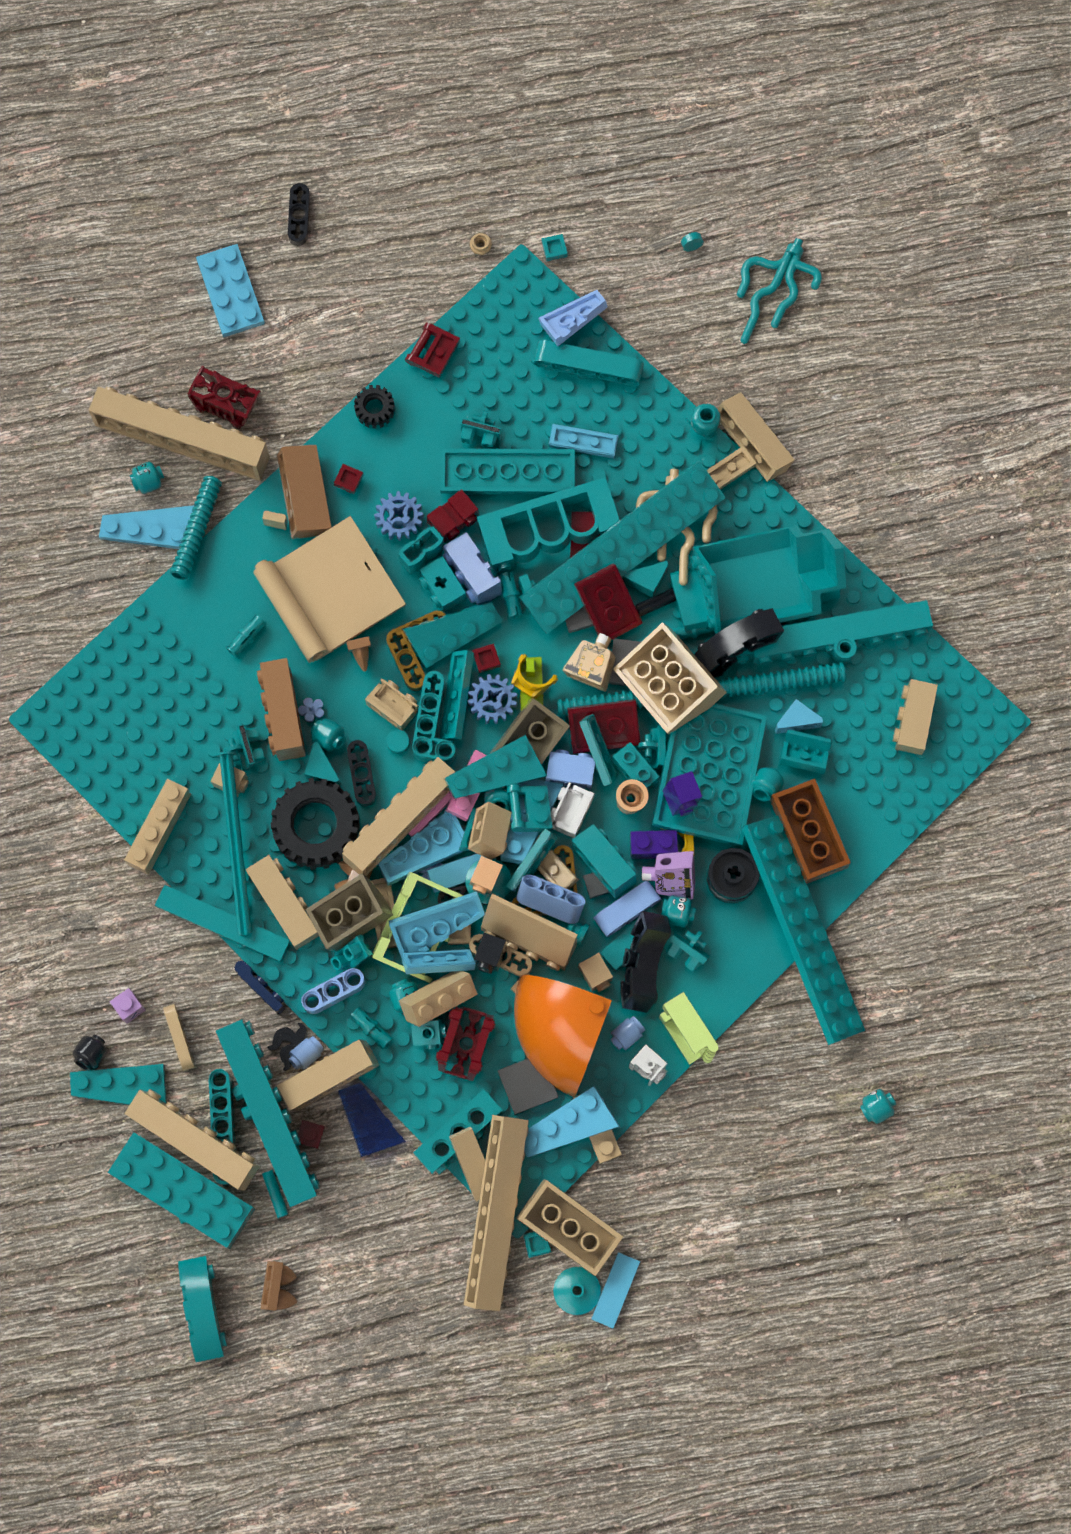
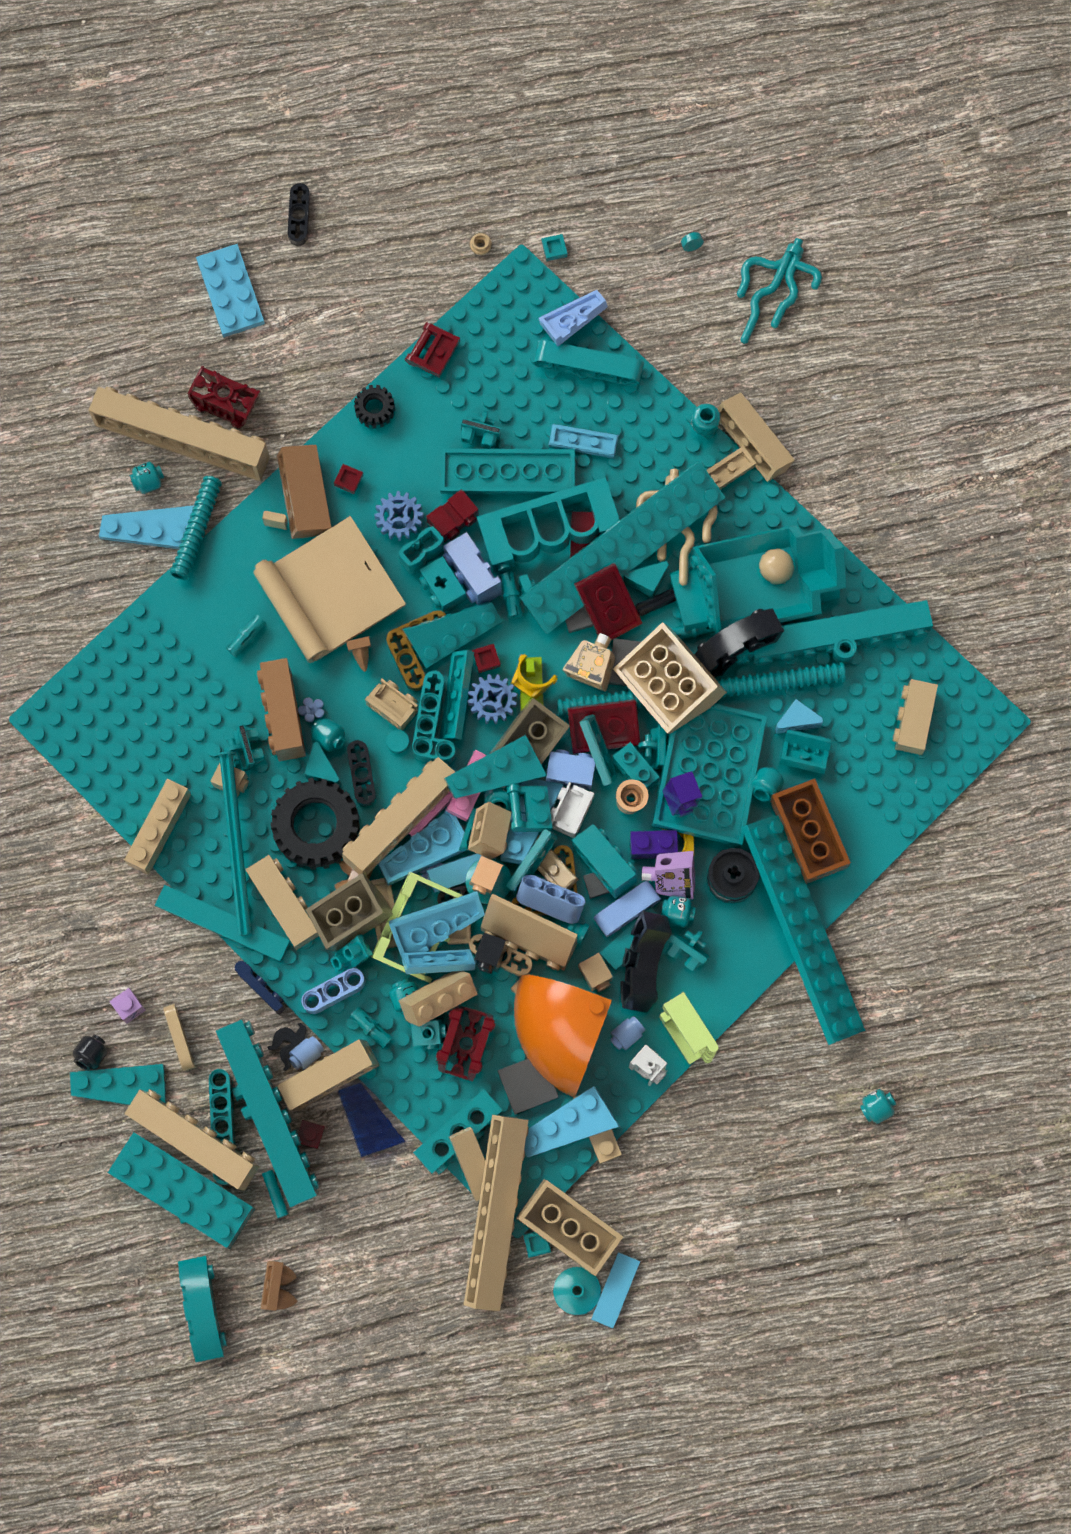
(776, 566): none -> tan hair

